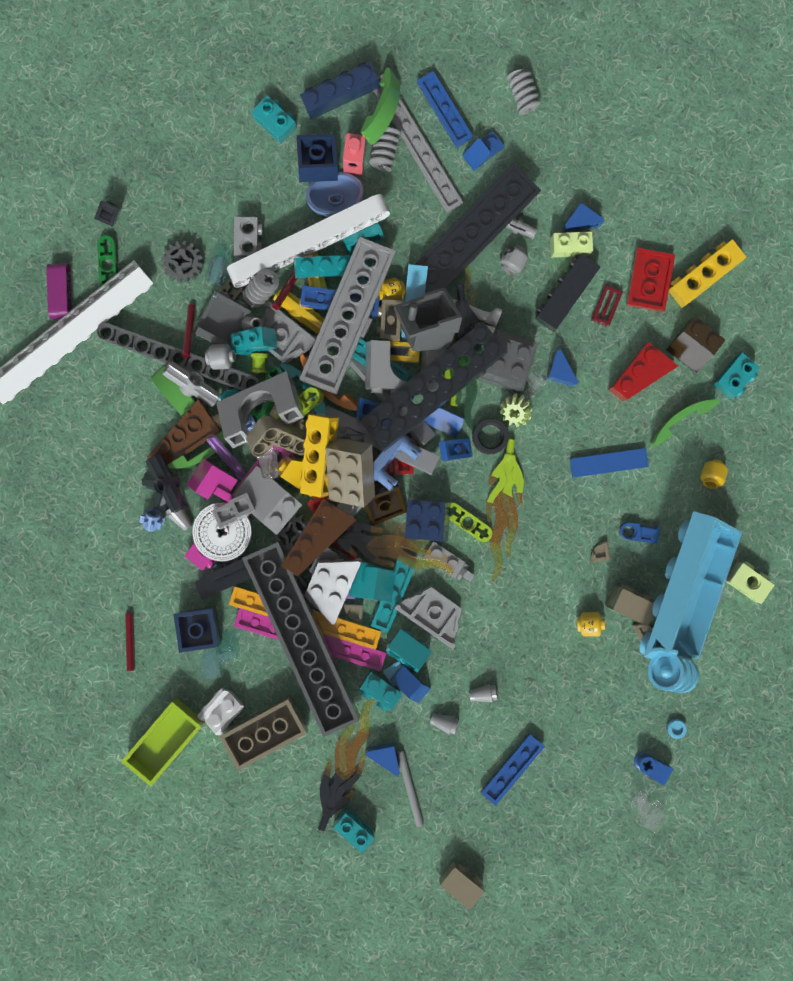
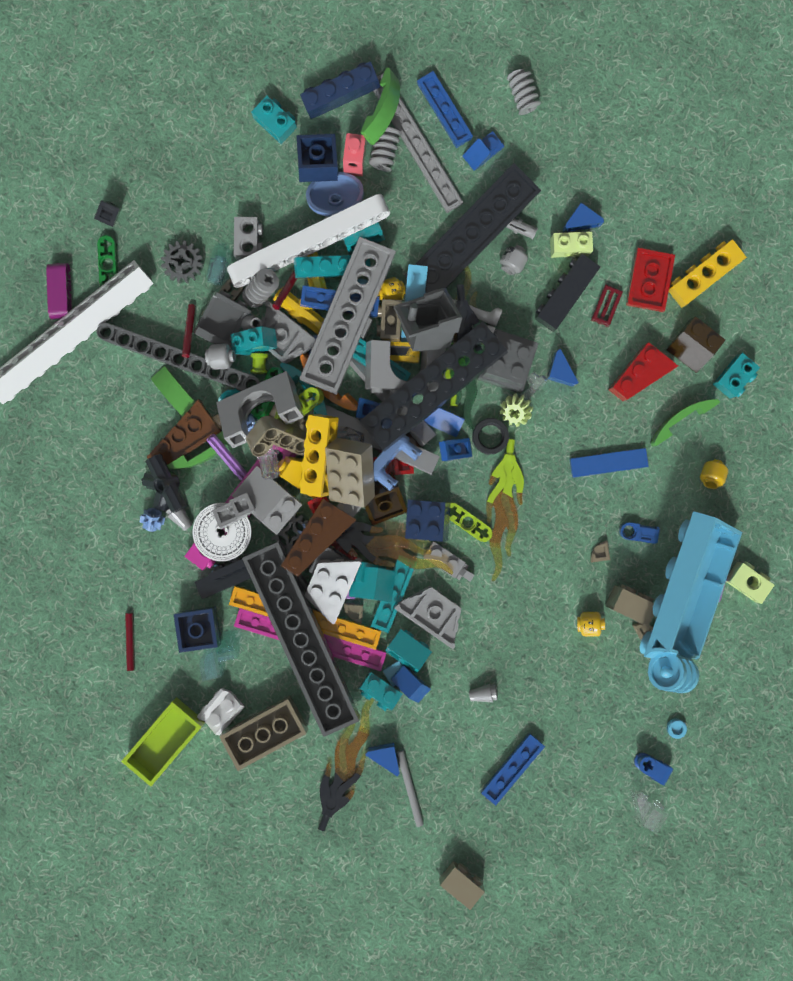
(191, 384): light grey piece -> none
(211, 479): dark pink plate -> none
(354, 830): teal brick -> none
(445, 723): light grey cone -> none

